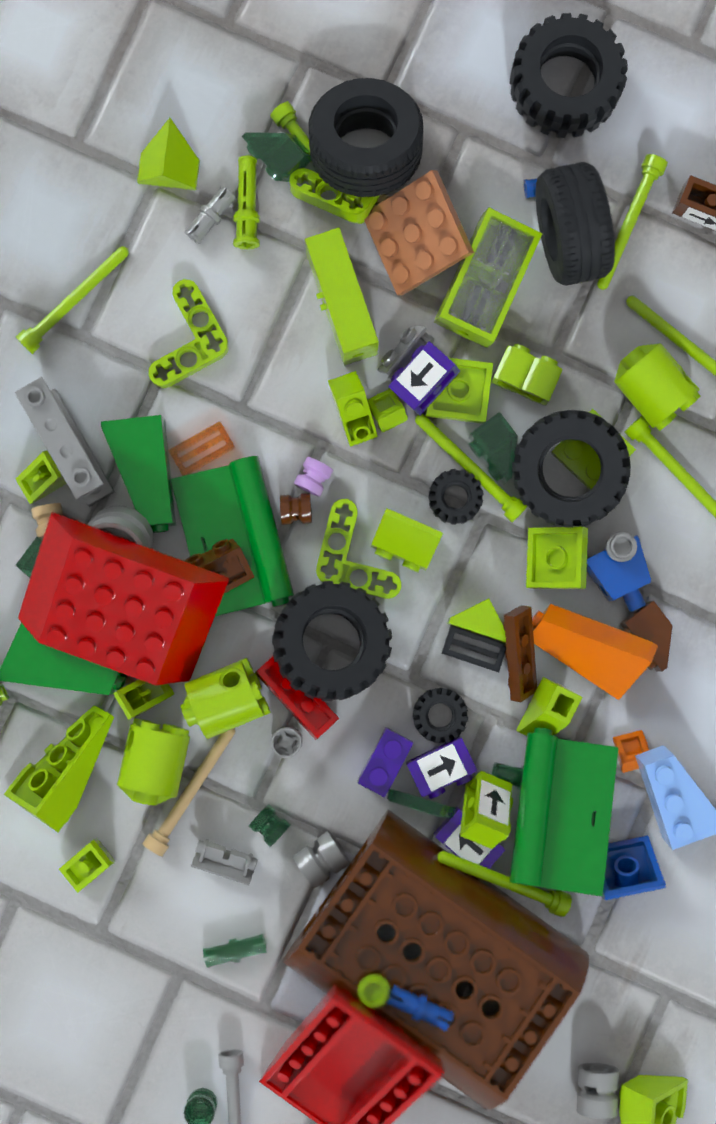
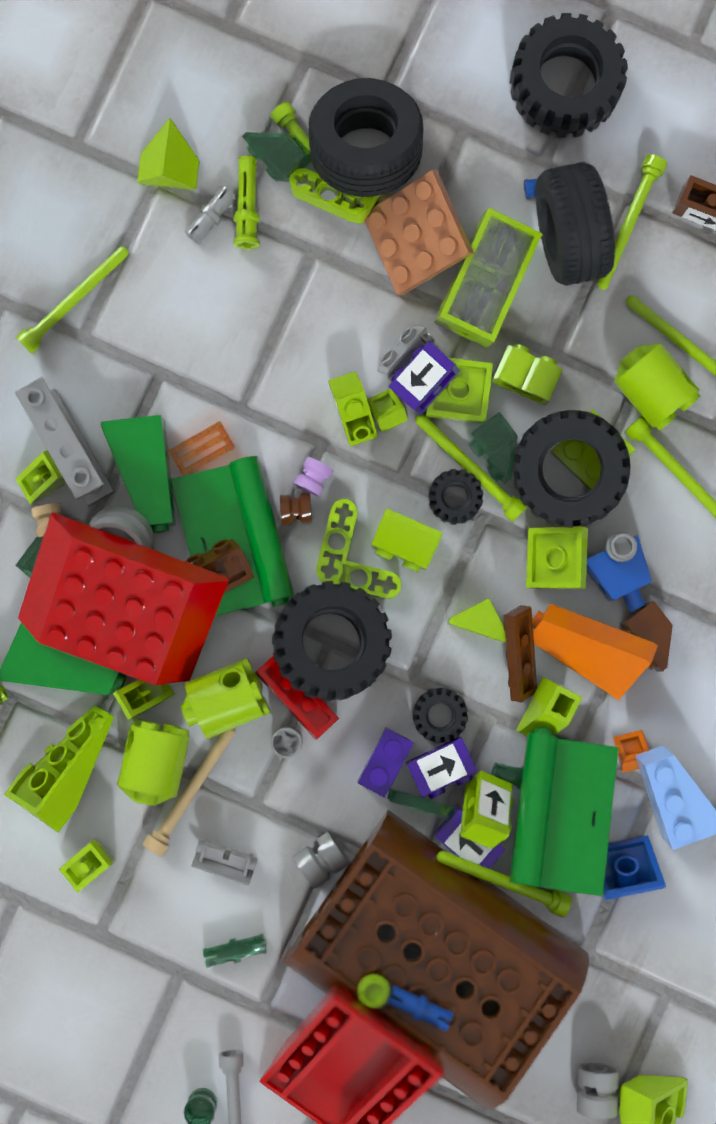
(198, 346): lime beam -> none
(276, 828): clear green wheel -> none
(341, 296): lime brick -> none
(498, 656): black tile -> none

